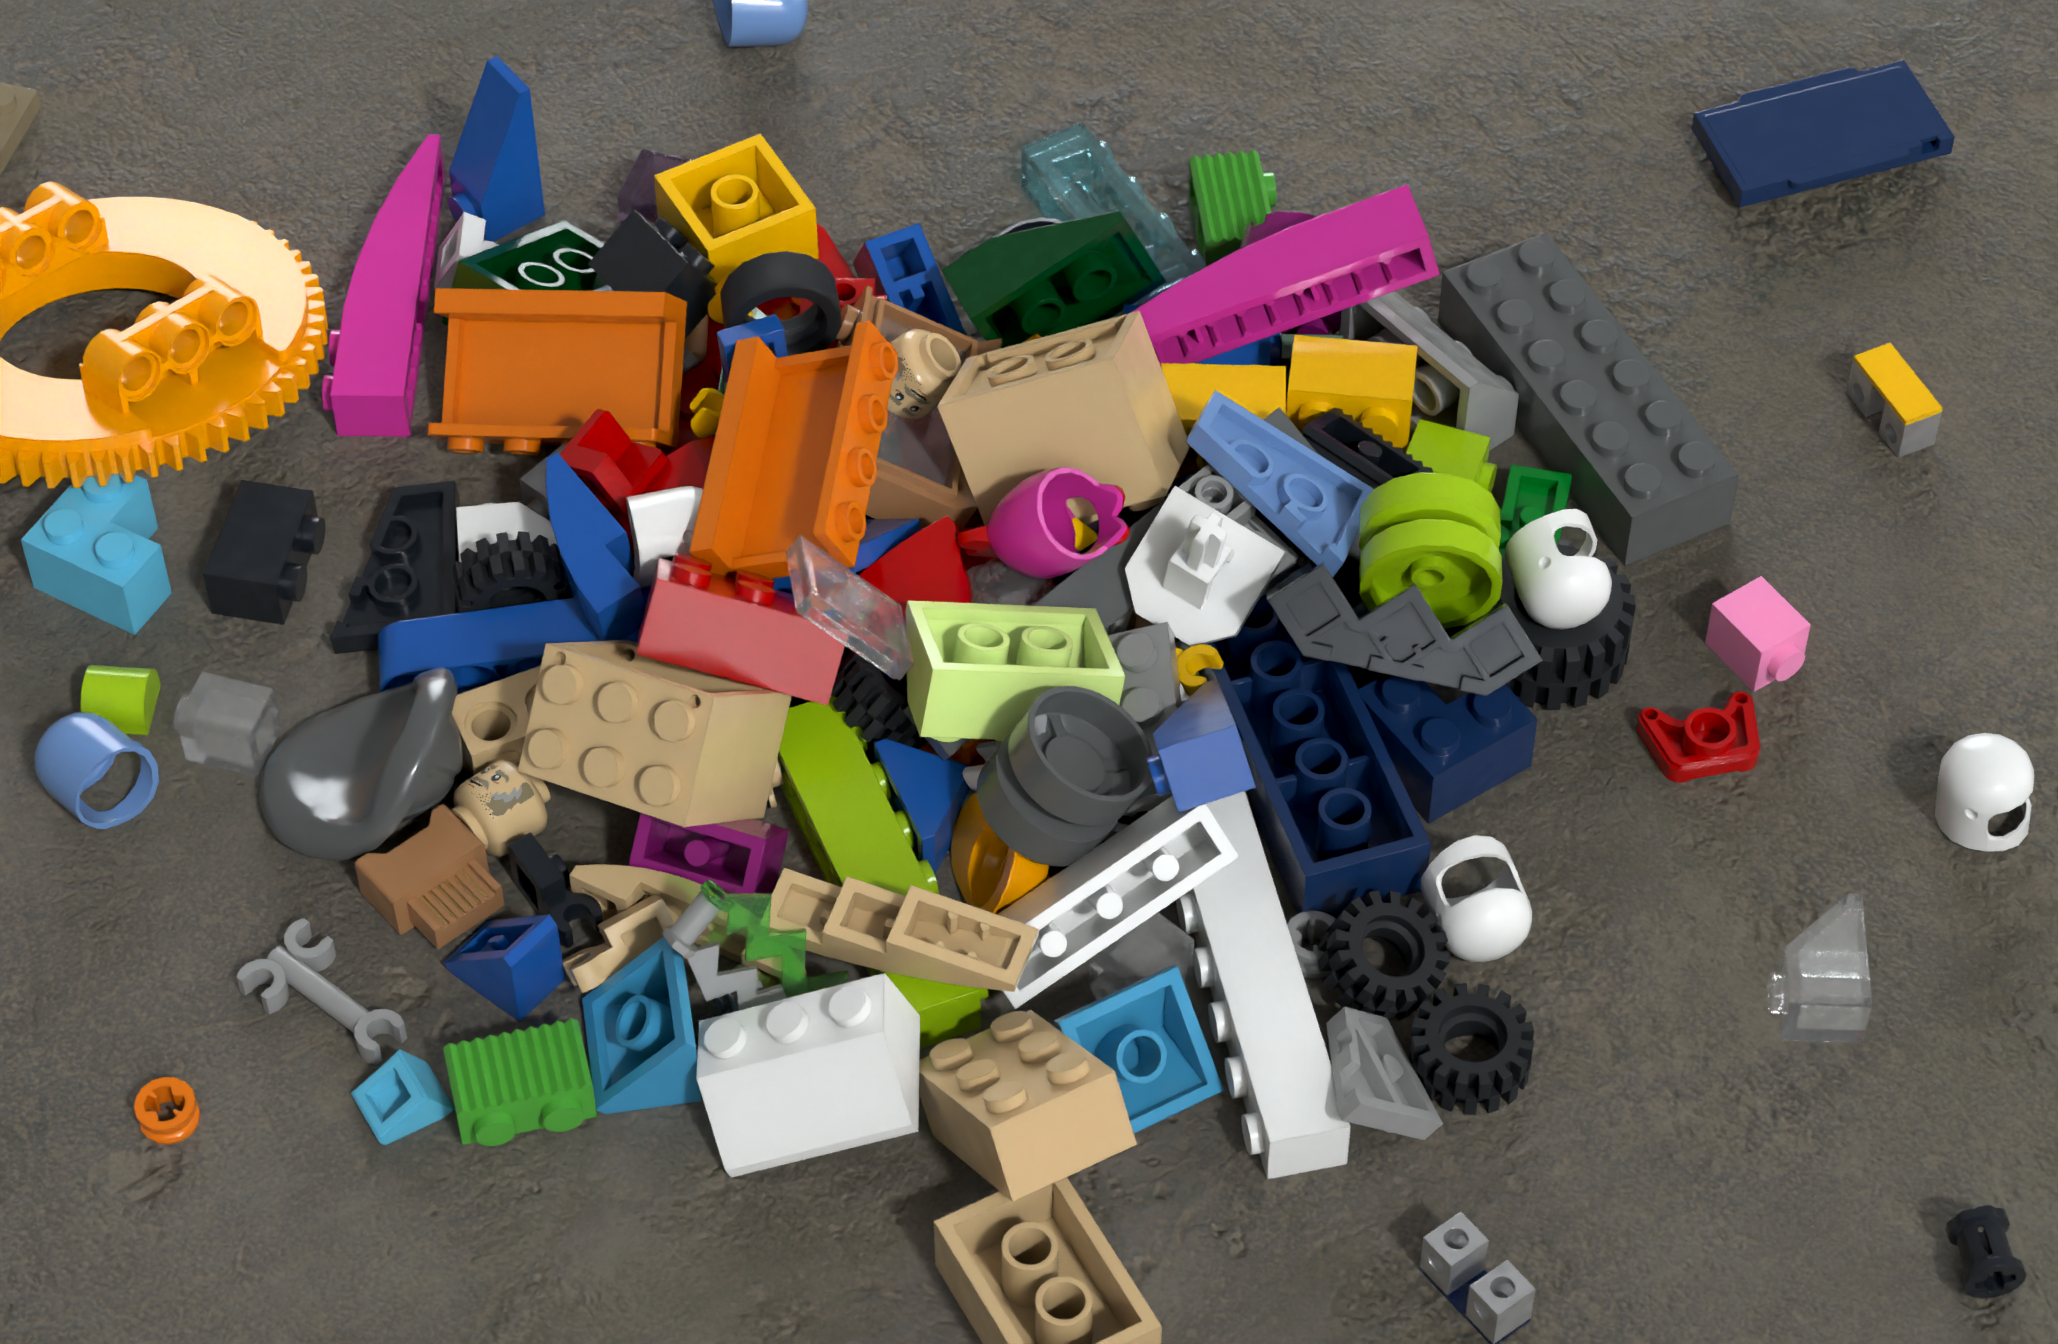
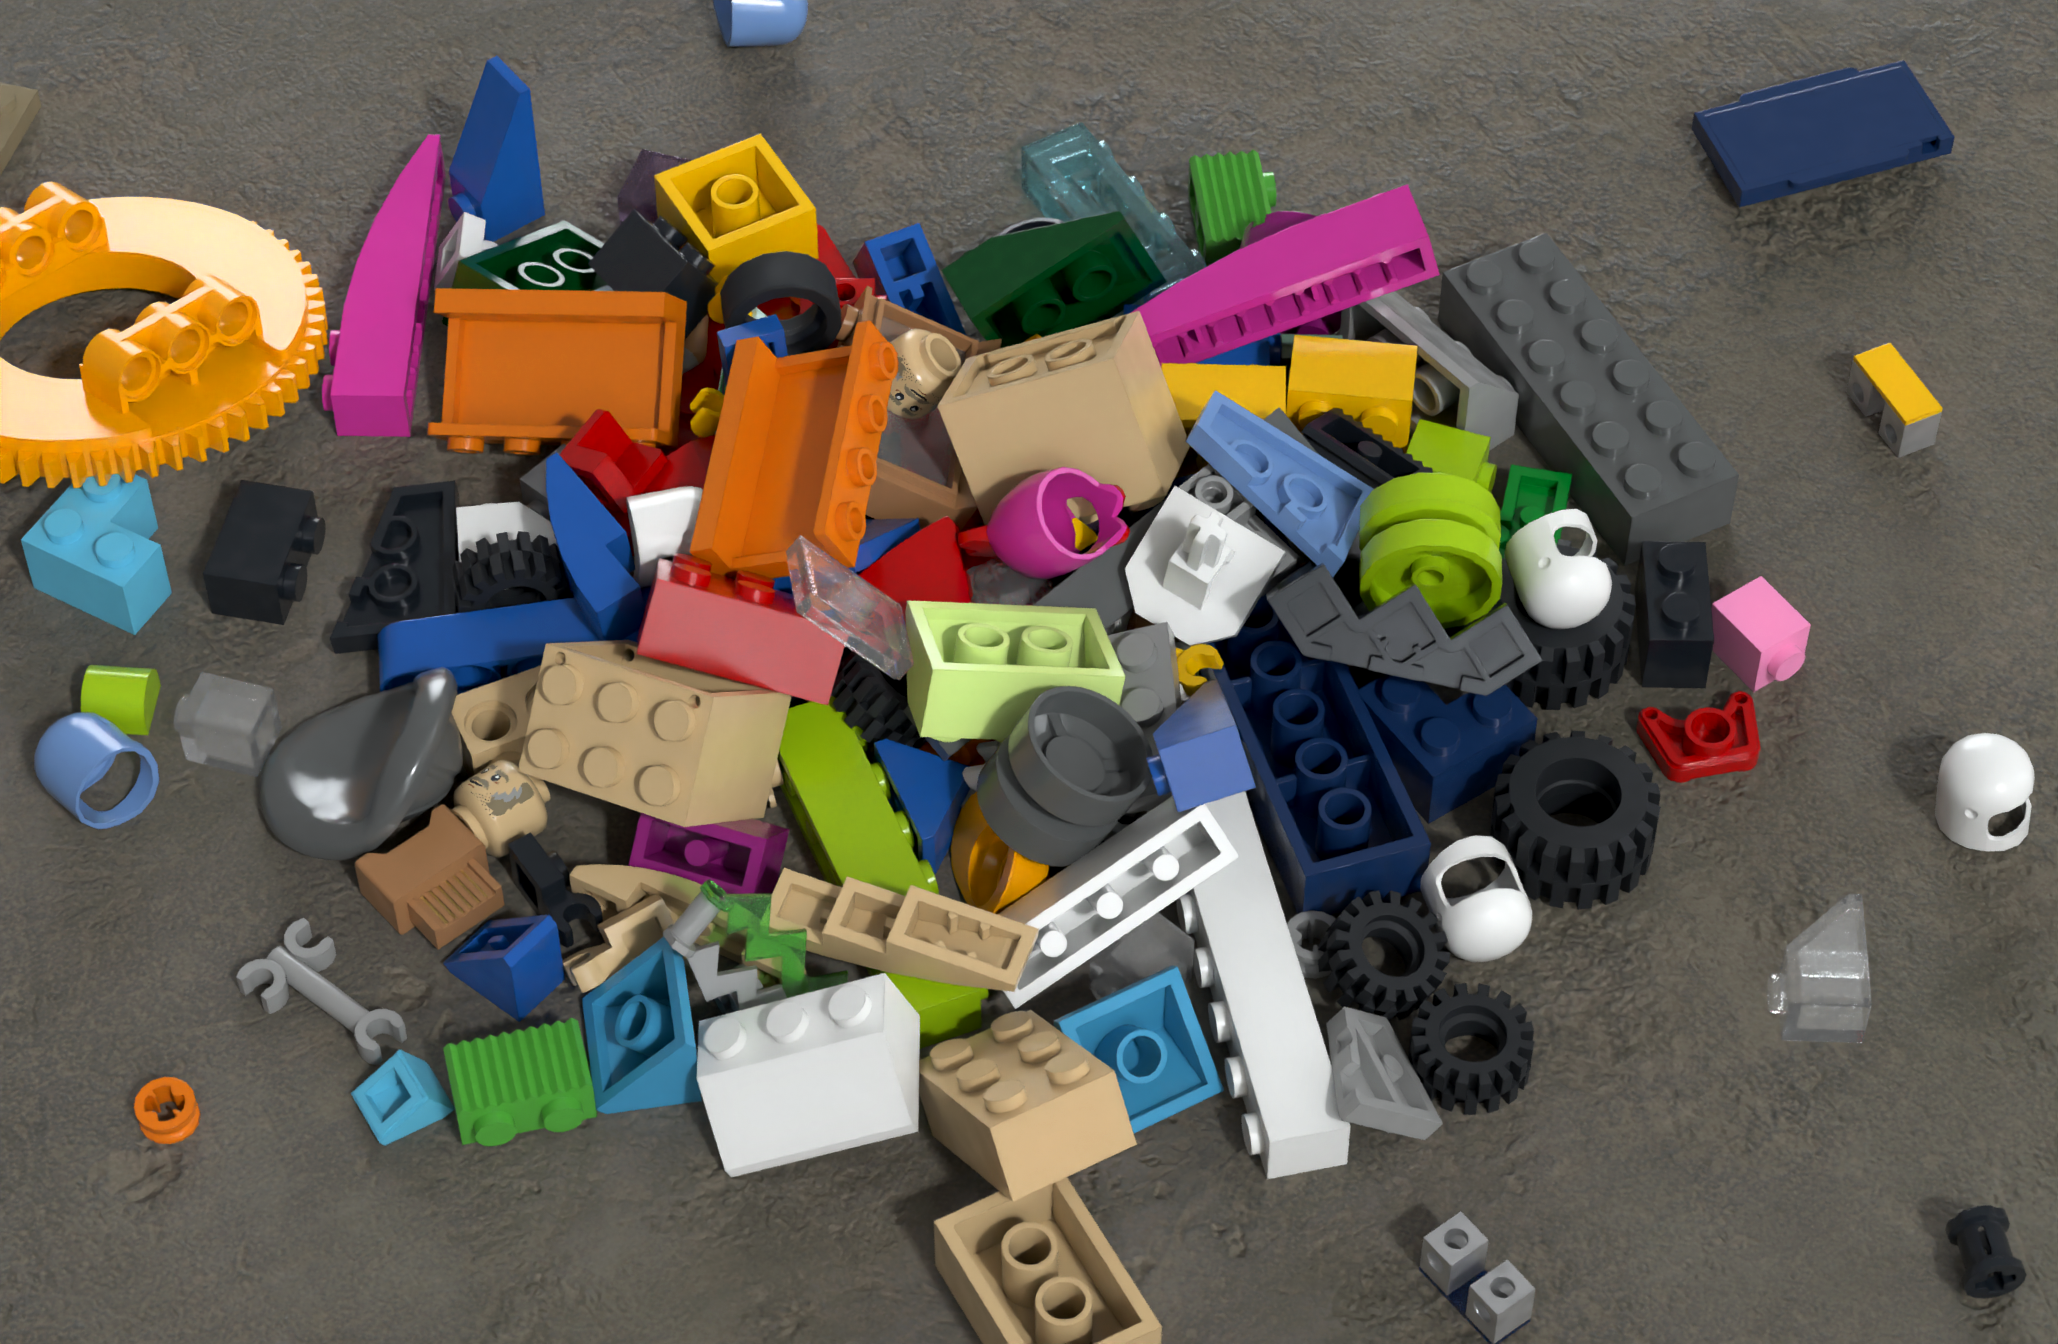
(1586, 780): none -> black tyre
(1674, 614): none -> black brick

